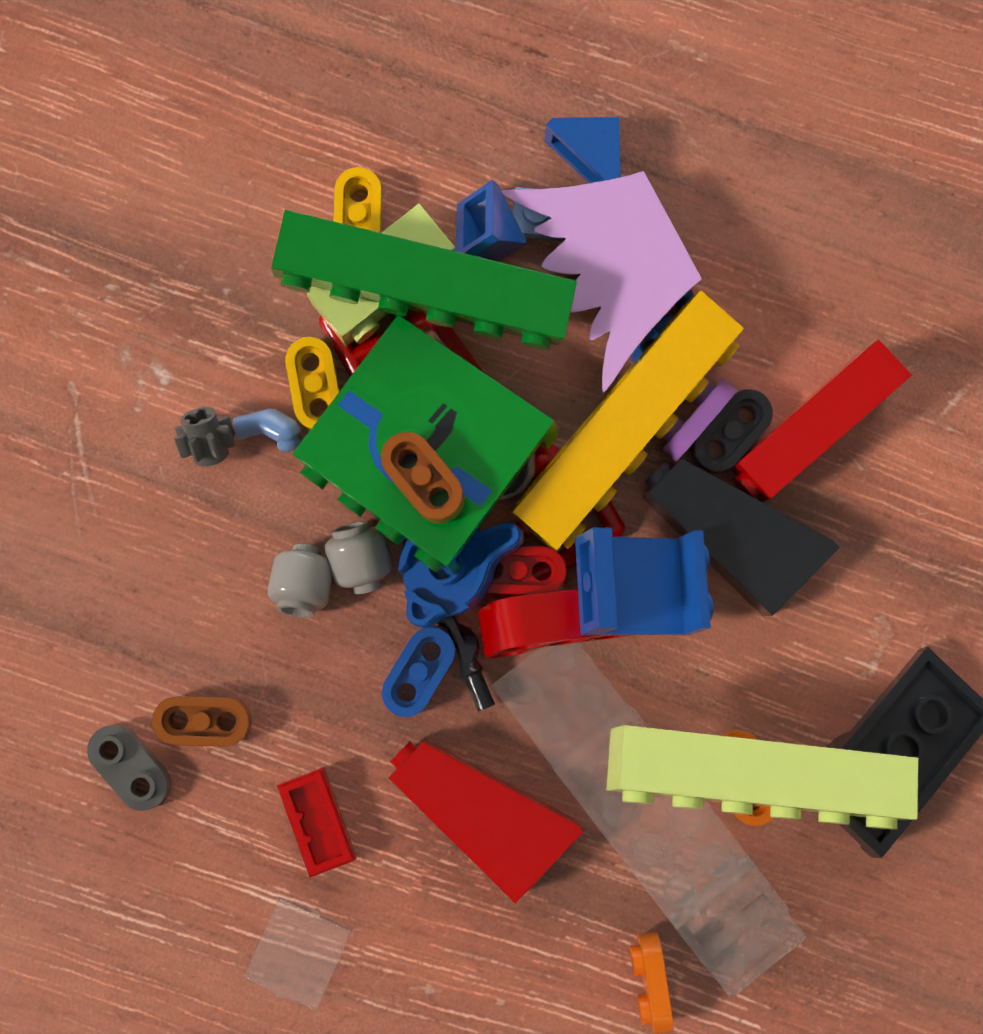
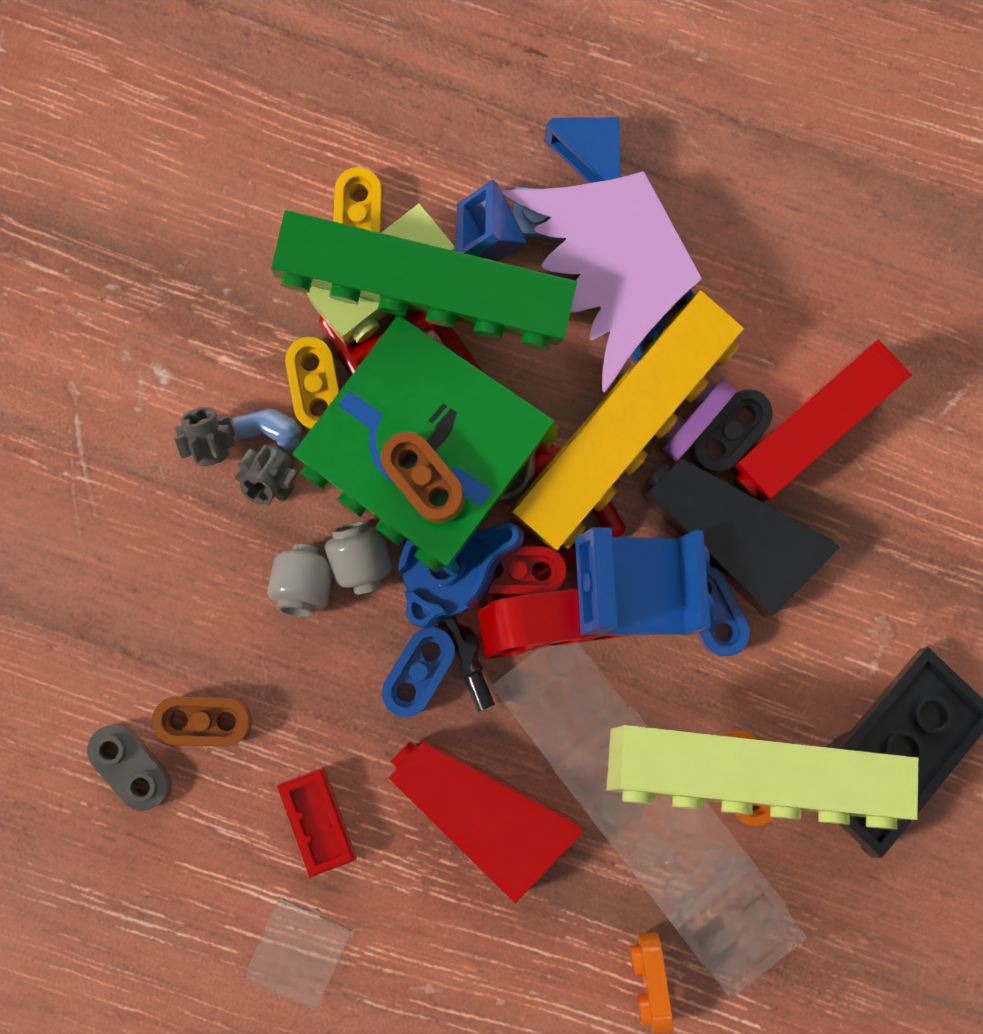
(266, 475): none -> dark grey gear
(727, 612): none -> blue plate

